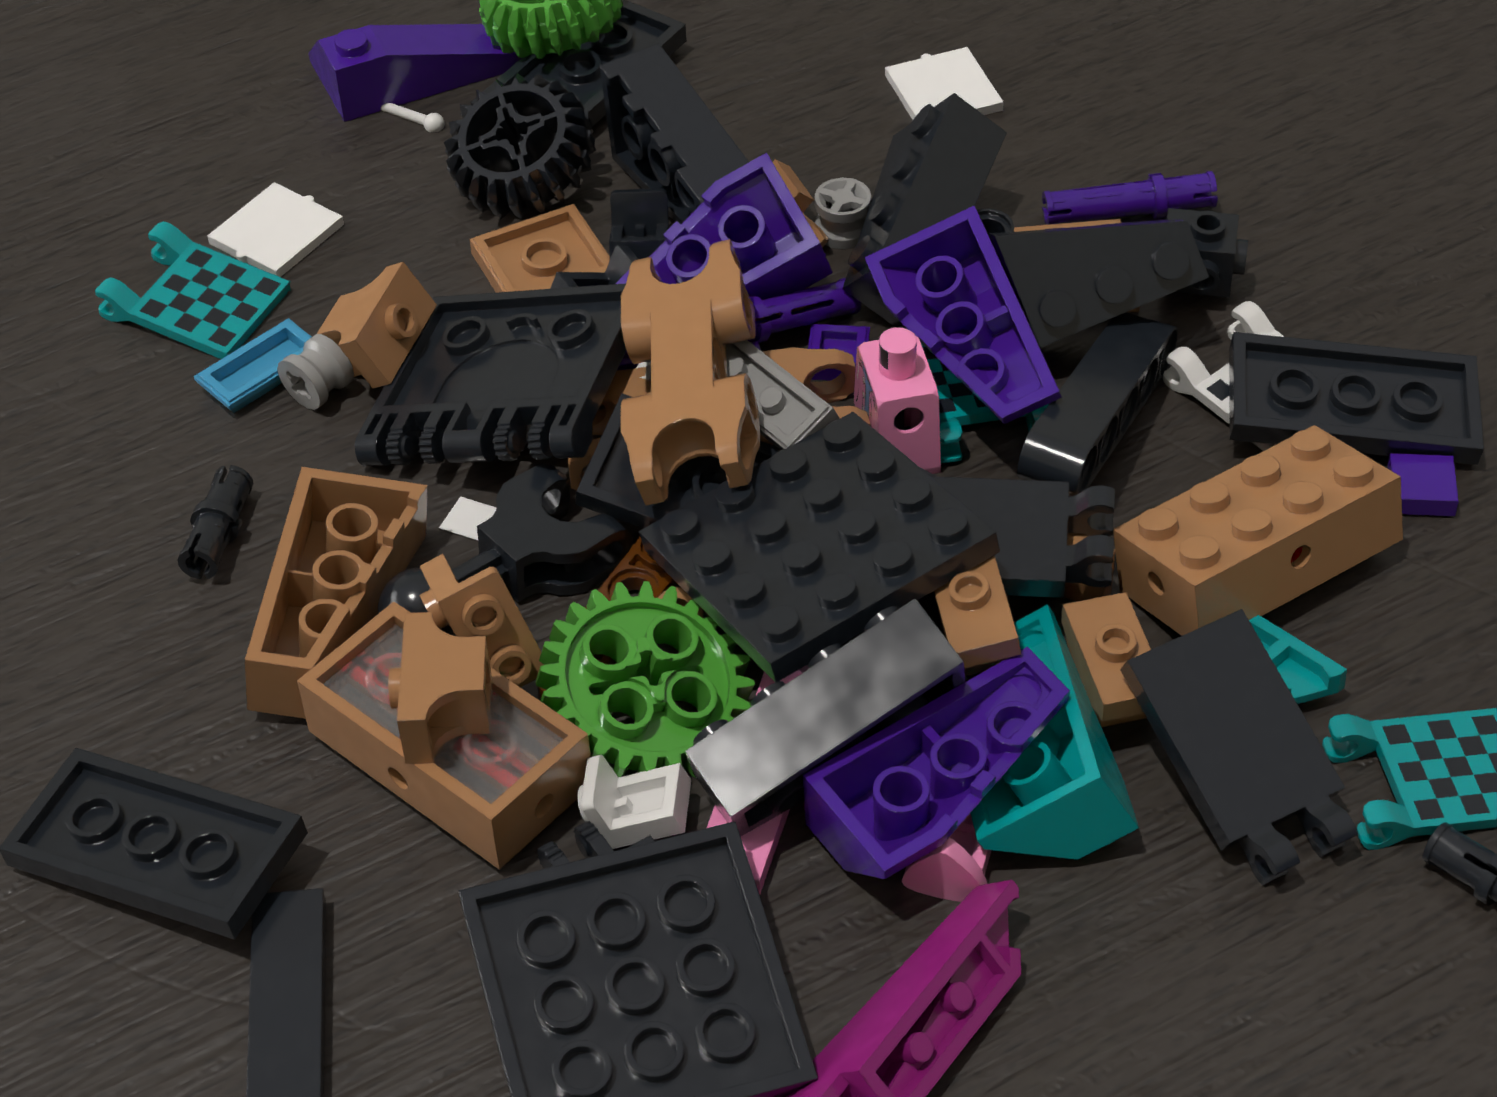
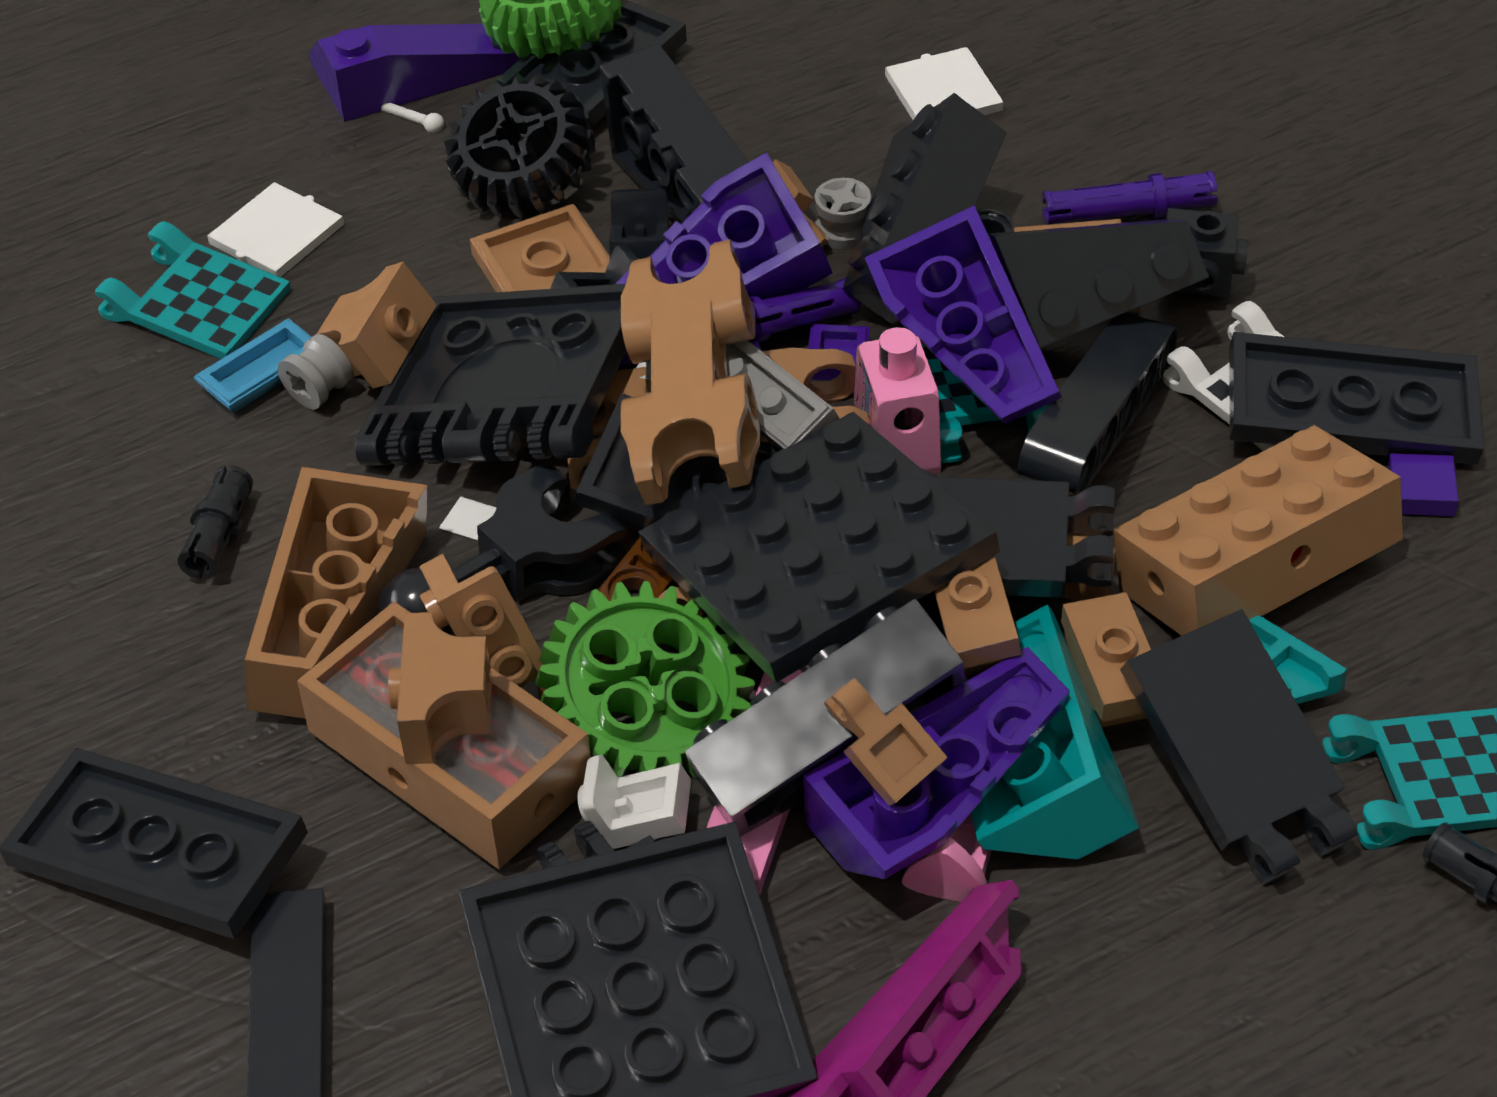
(891, 747): none -> medium nougat plate

